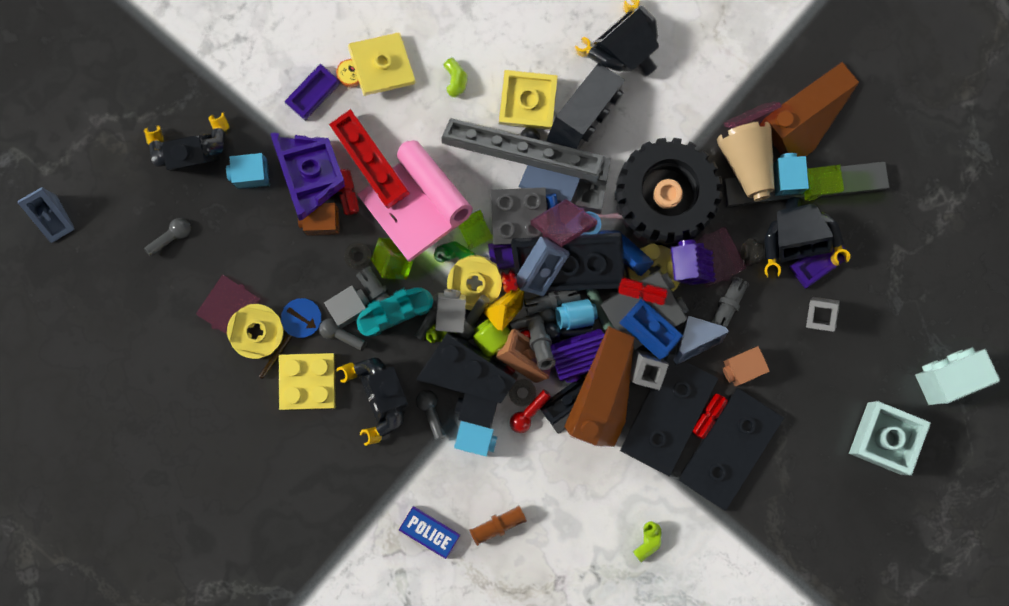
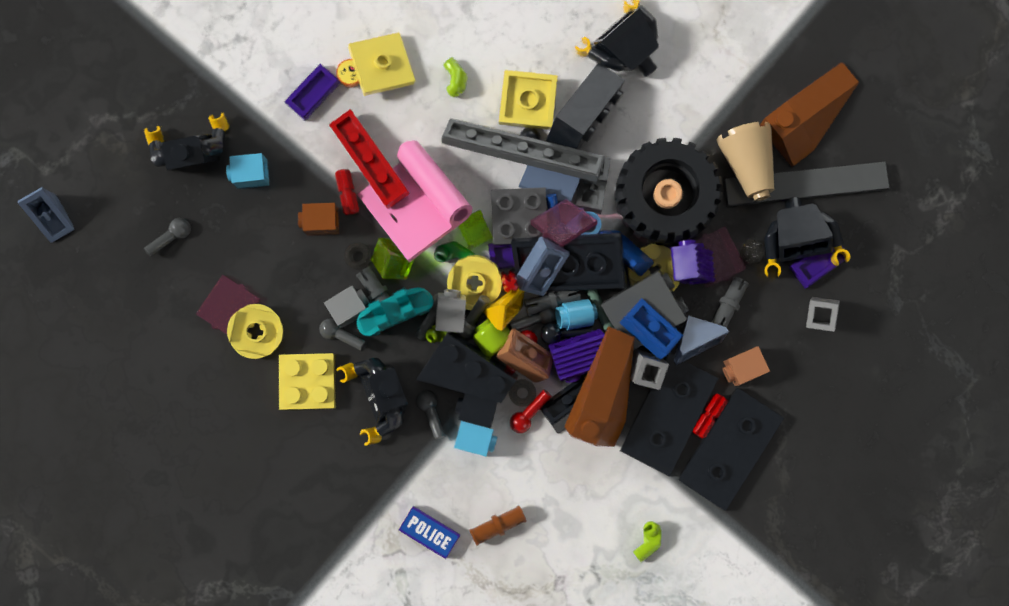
(299, 319): blue piece -> none
(308, 170): dark purple wing -> none
(540, 343): dark grey pin -> none
(649, 293): red piece -> none
(752, 114): clear pink piece -> none
(790, 175): medium azure brick -> none
(823, 181): clear neon green panel -> none
(889, 438): light aqua brick -> none
(956, 376): light aqua brick -> none

